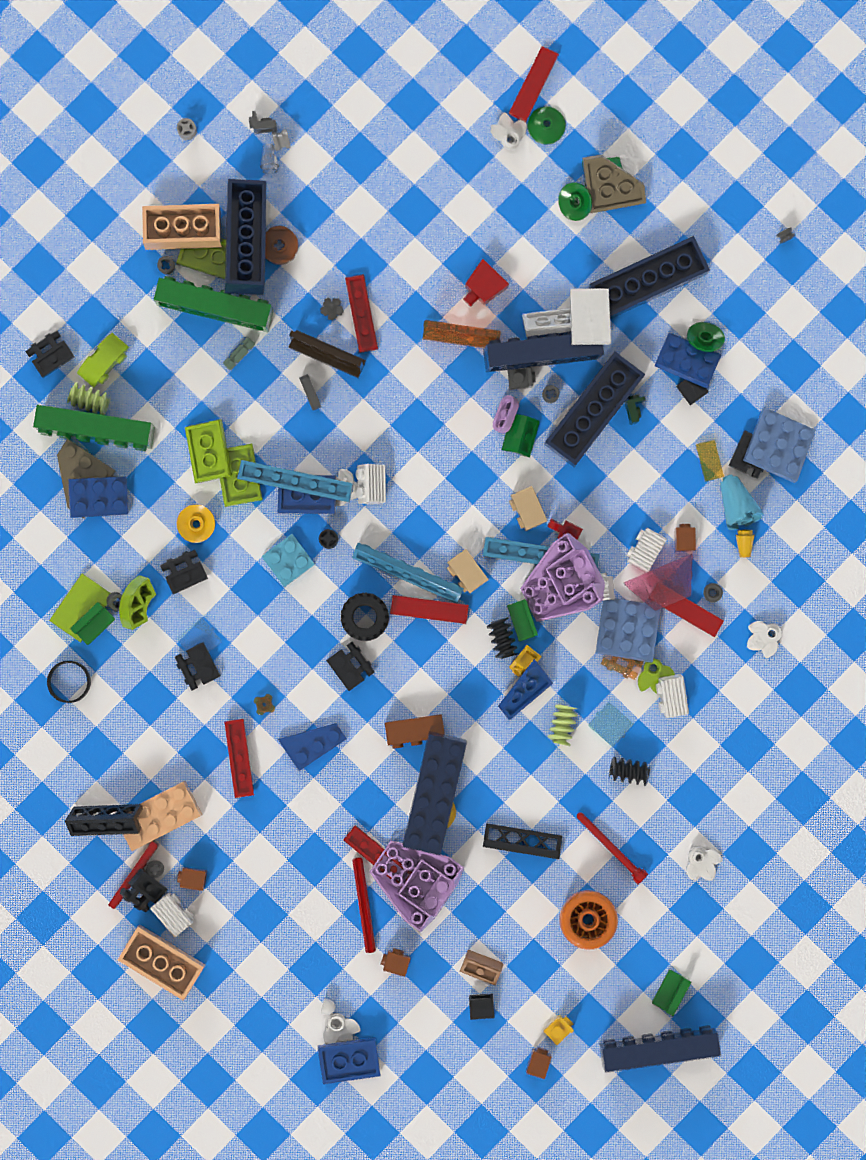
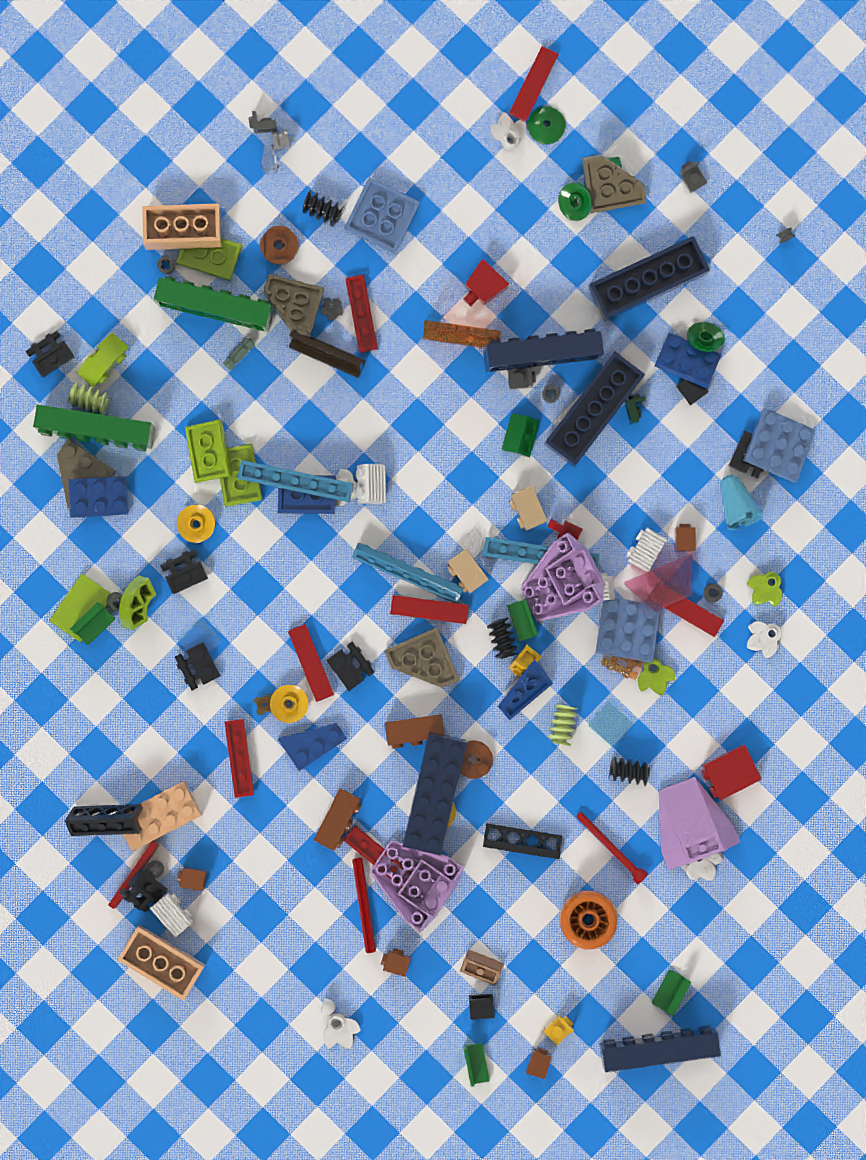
(49, 682): black tyre -> none
(186, 125): light grey wheel -> none
(245, 237): dark blue brick -> none
(288, 560): medium azure plate -> none
(294, 302): none -> dark tan plate
(299, 701): none -> yellow dish
(310, 392): dark grey beam -> none
(310, 663): none -> red tile
(322, 209): none -> black piece
(326, 538): black wheel -> none
(338, 819): none -> dark orange brick
(349, 1060): blue plate -> none
(376, 629): black tyre -> none
(382, 215): none -> medium blue plate
(424, 659): none -> dark tan plate
(476, 1063): none -> green panel
(480, 768): none -> dark orange plate
(505, 414): lavender plate -> none
(547, 322): white tile -> none
(590, 317): white tile -> none
(672, 695): white brick -> none
(692, 176): none -> dark grey bracket
(692, 824): none -> lavender wedge
(709, 460): clear yellow tile -> none
(730, 772): none -> red brick
(745, 542): yellow cone -> none
(764, 591): none -> lime plate

